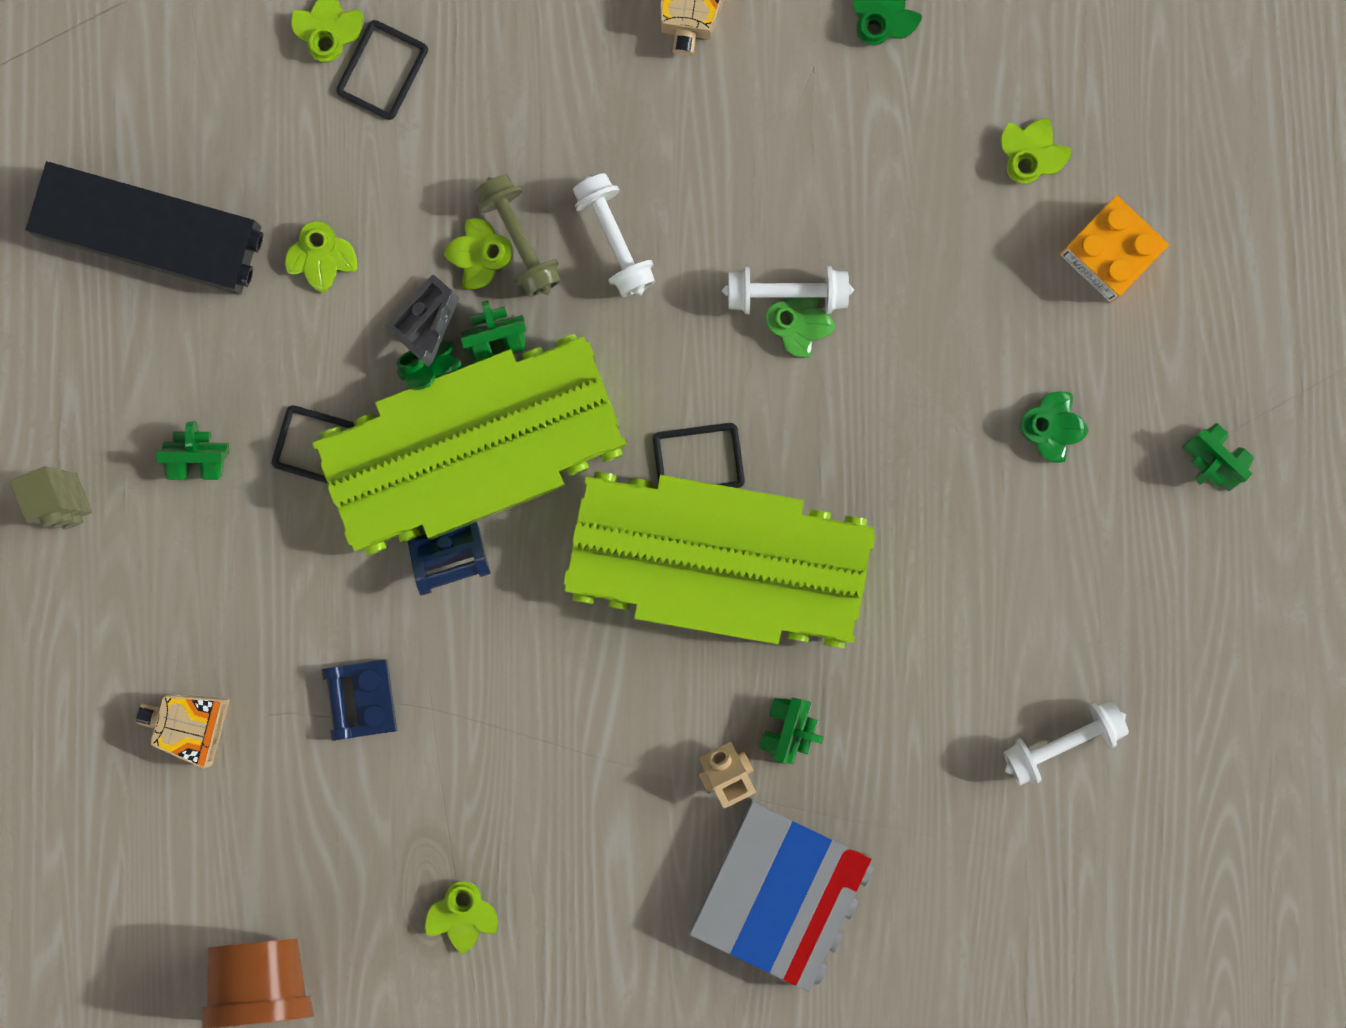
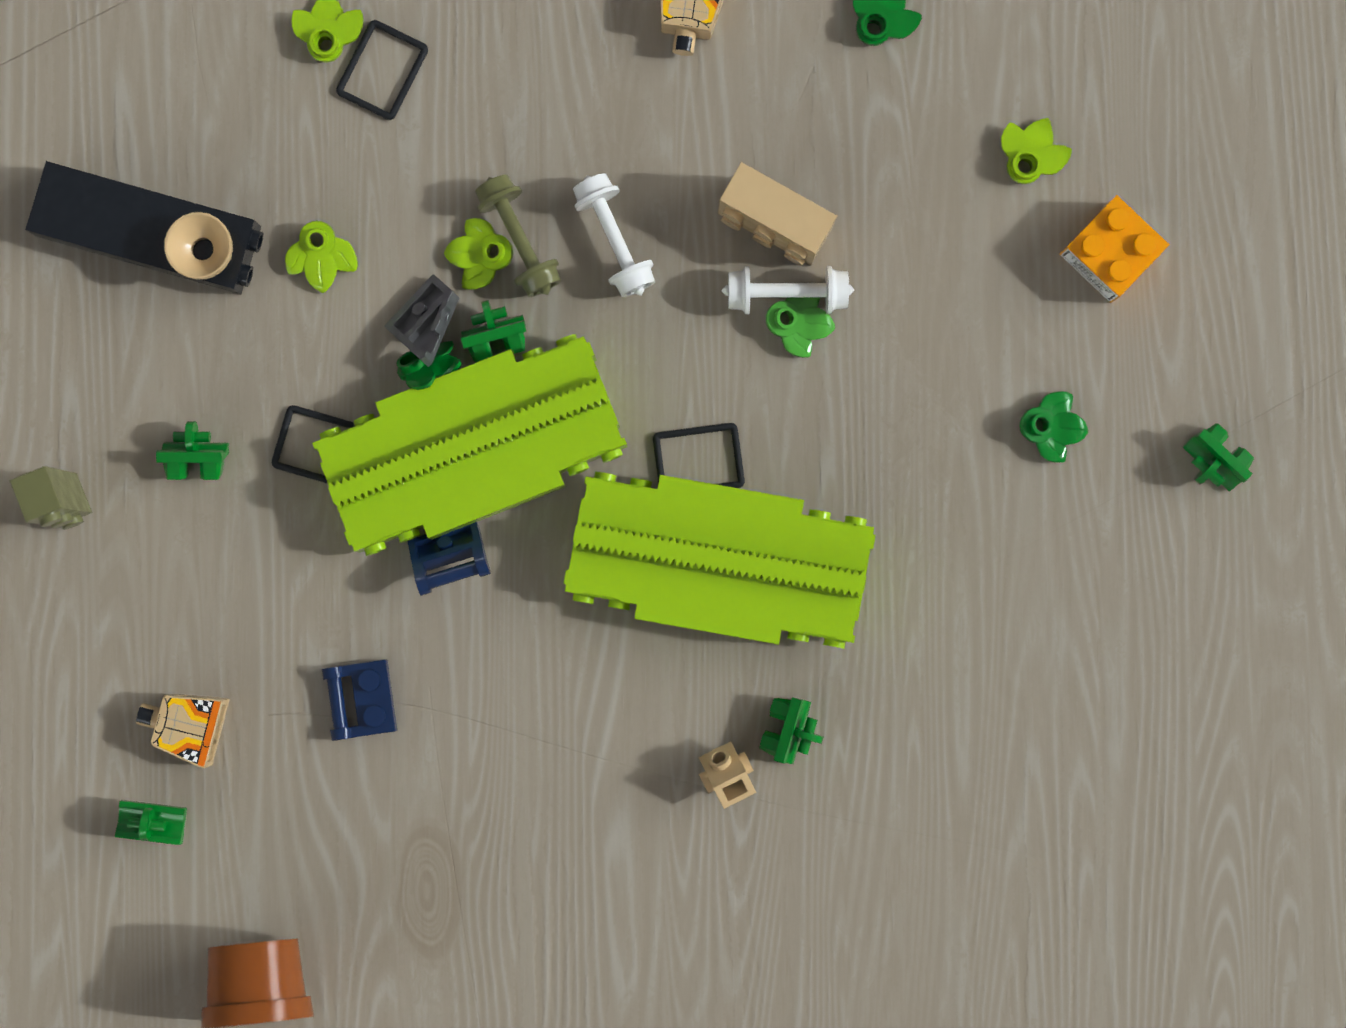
(151, 822): none -> green hips
(186, 233): none -> tan piece
(460, 920): lime plate -> none
(775, 215): none -> tan brick
(781, 896): panel -> none
(1107, 722): white piece -> none

